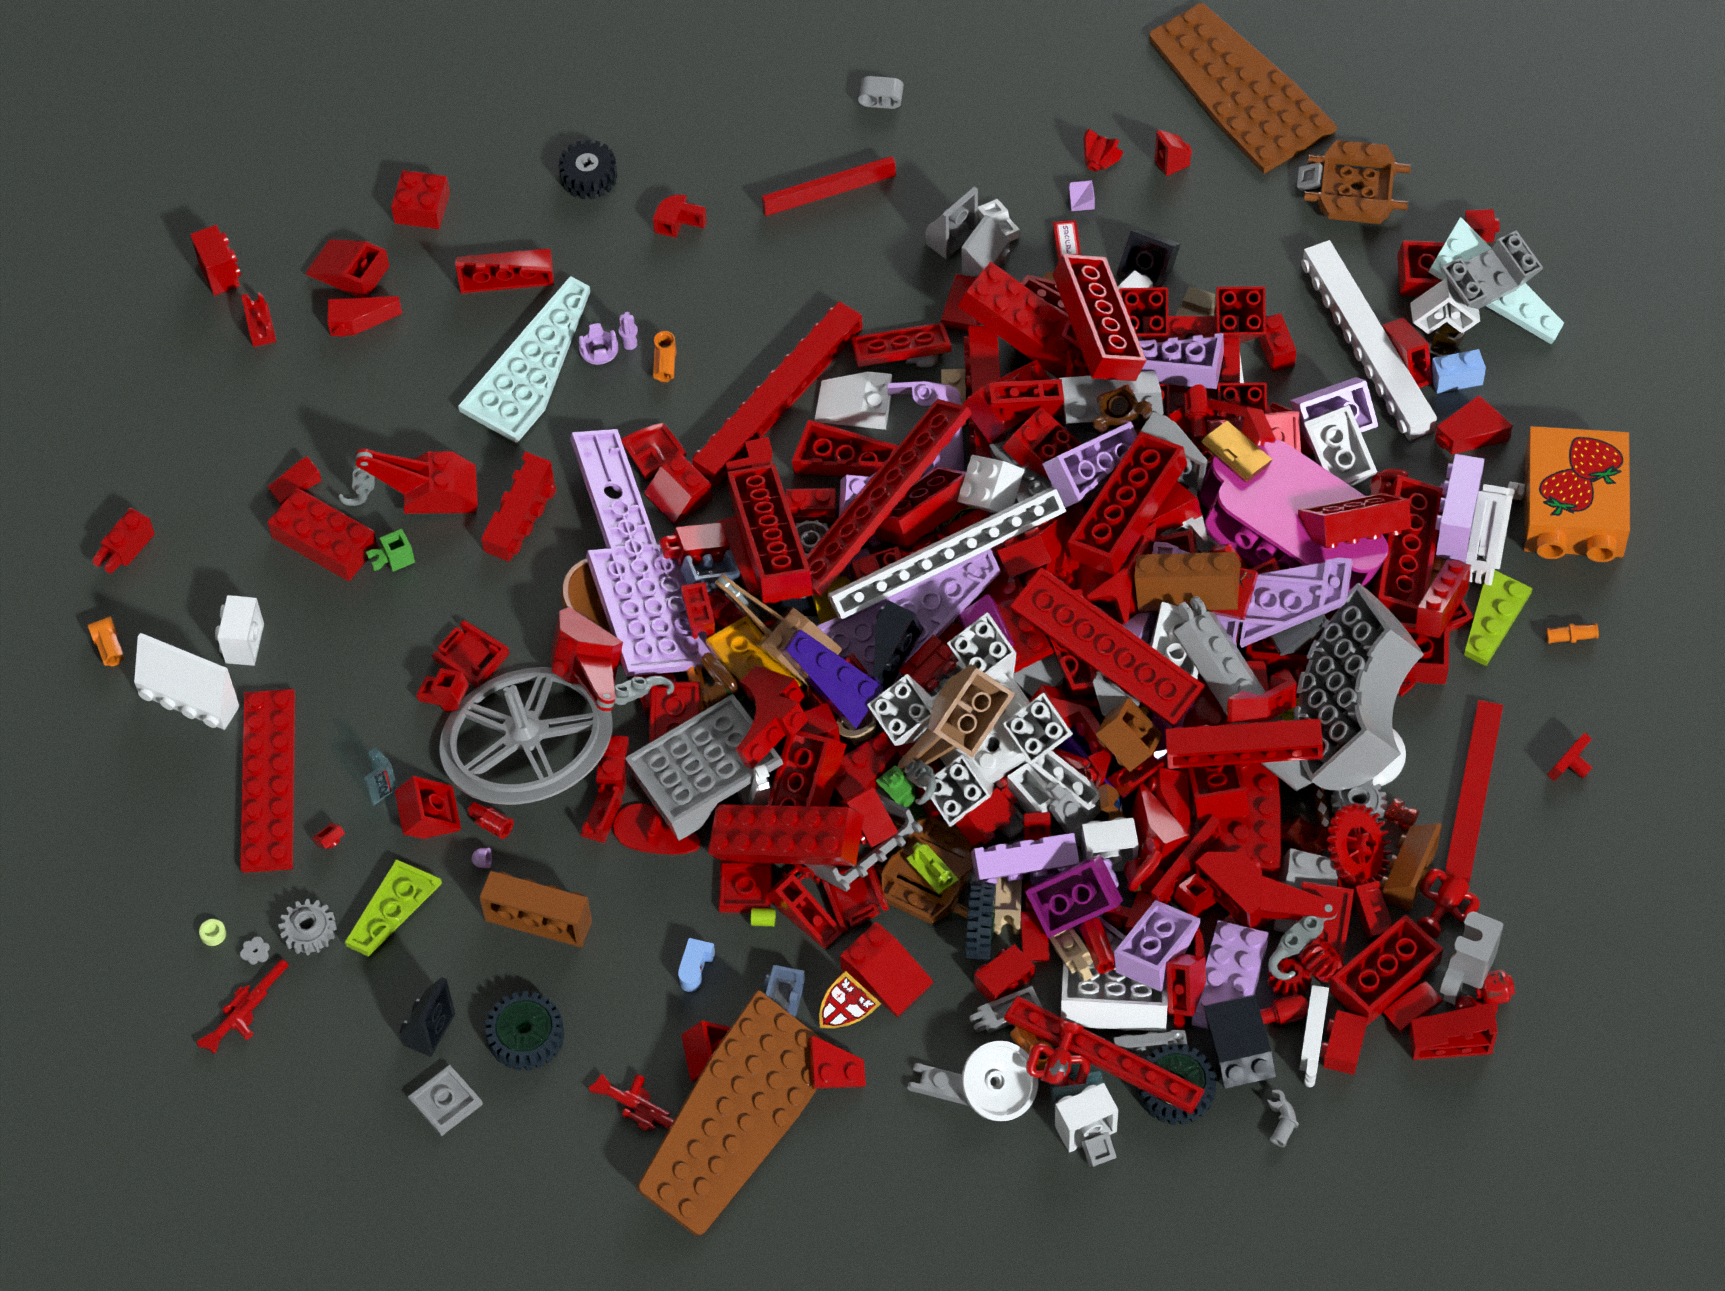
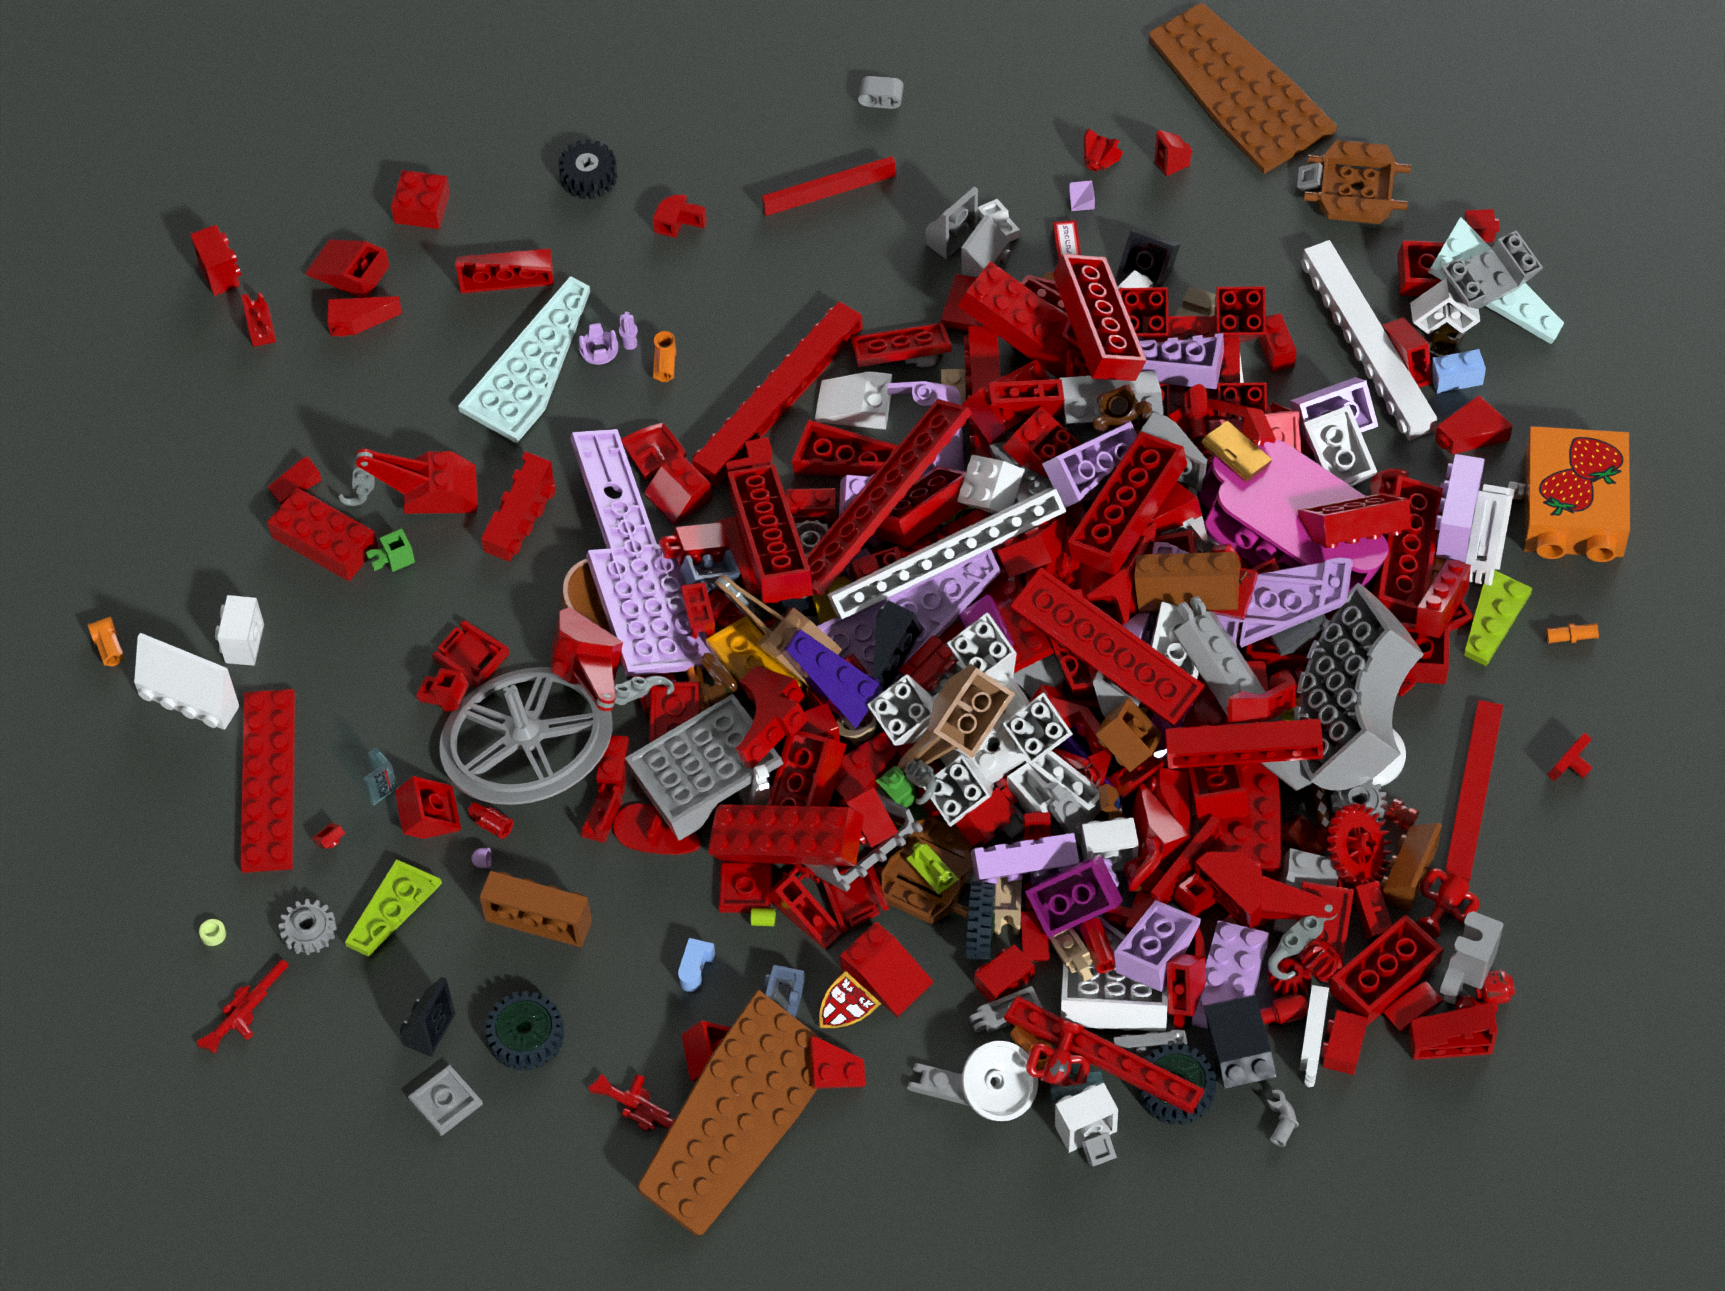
(124, 541): red hinge -> none
(255, 945): light grey plant -> none

